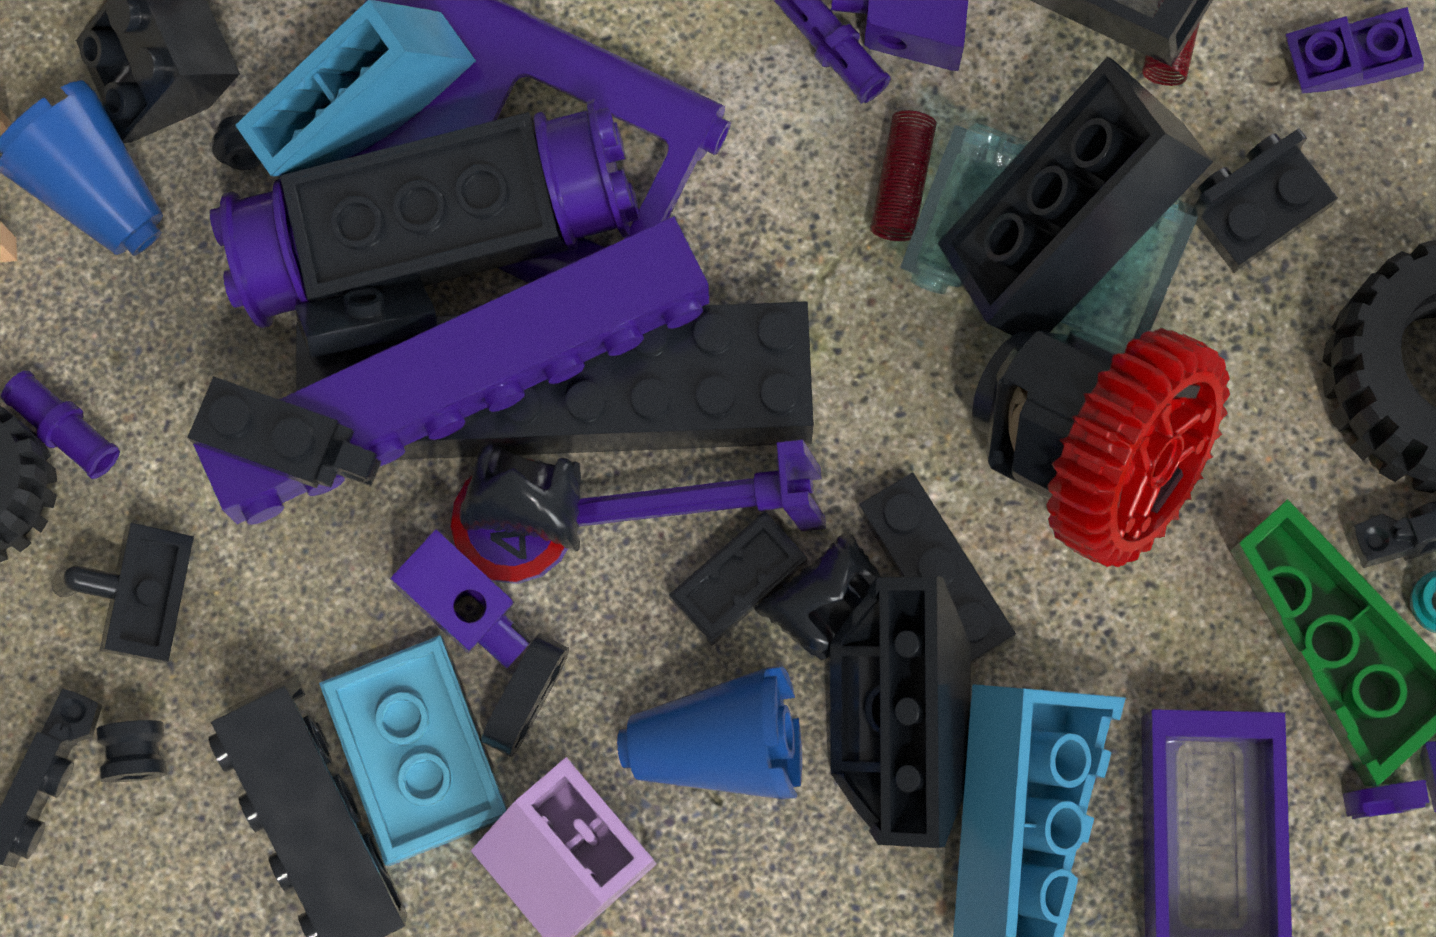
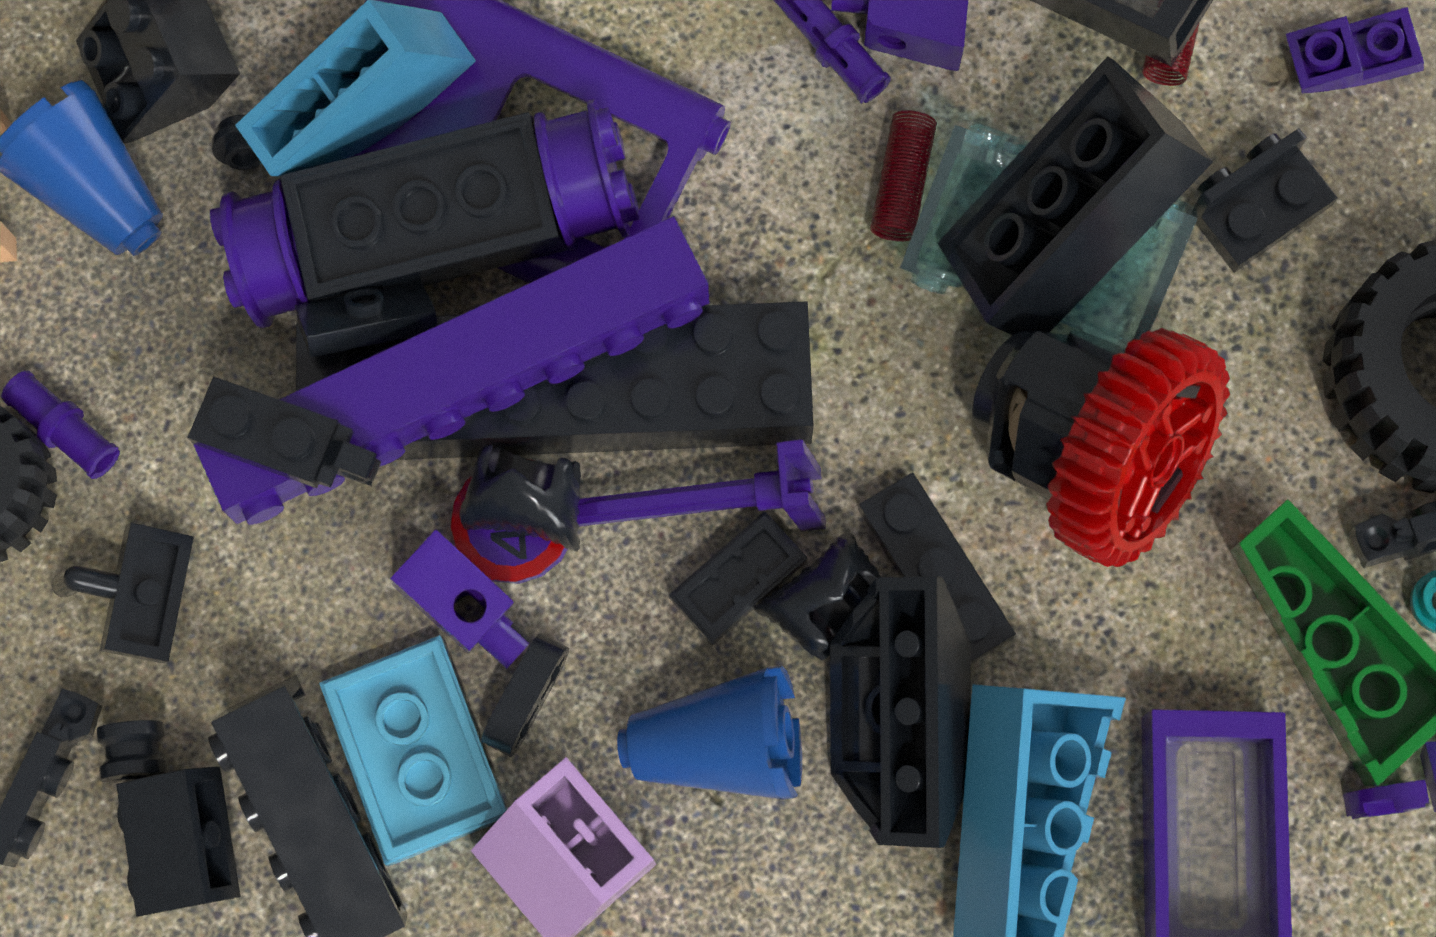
(177, 840): none -> black brick

